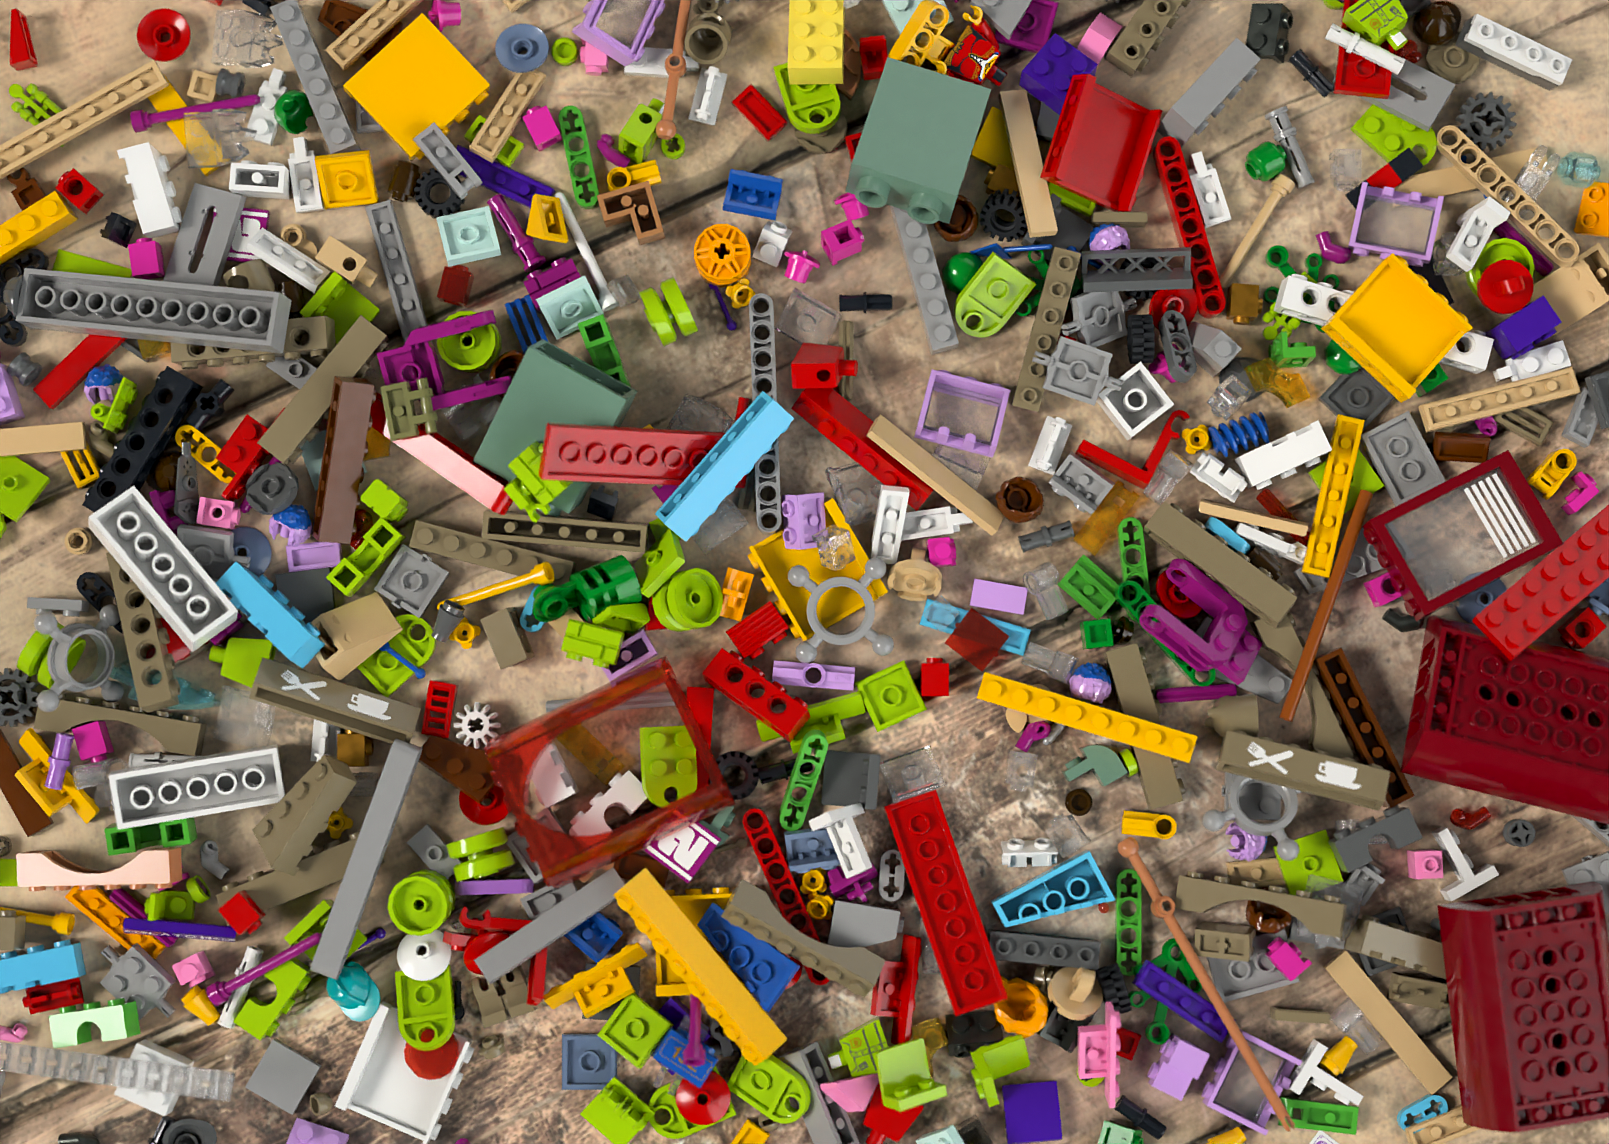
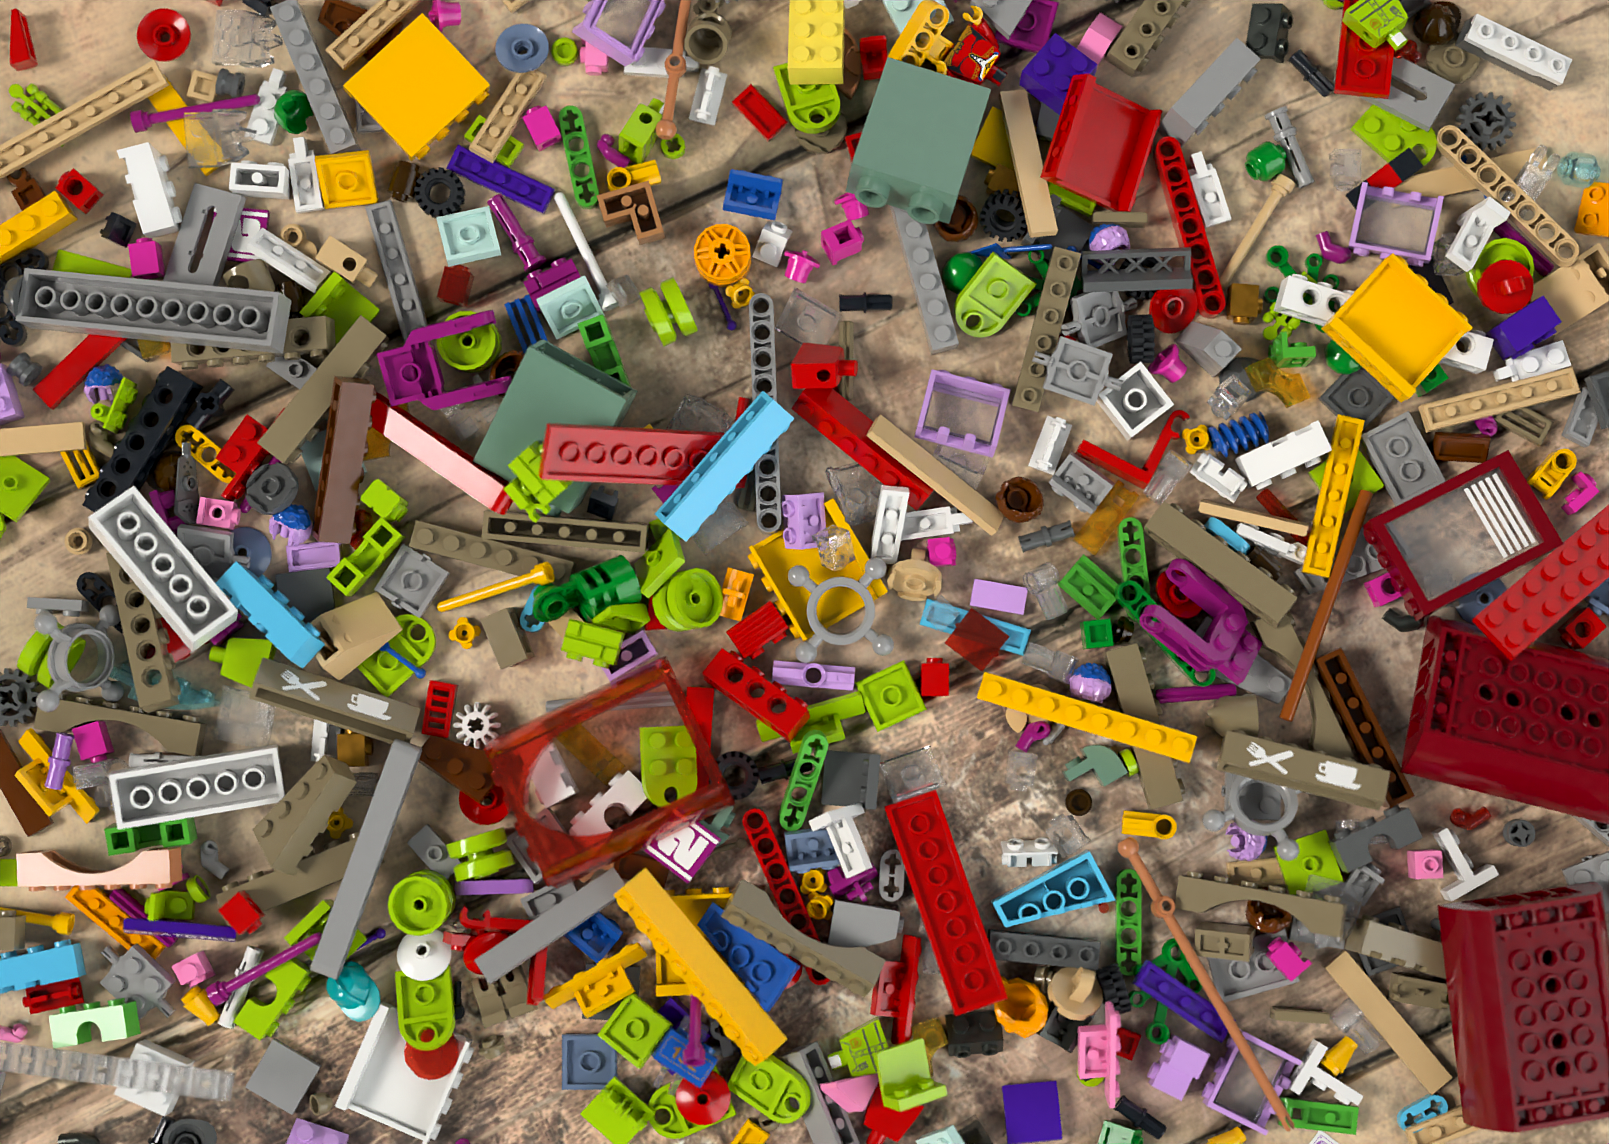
(401, 413): olive plate -> none
(447, 160): light grey plate -> none
(448, 618): dark grey cone -> none
(546, 219): yellow slope -> none
(995, 1062): lime bracket -> none
(1172, 355): dark grey beam -> none
(1364, 48): white pin -> none

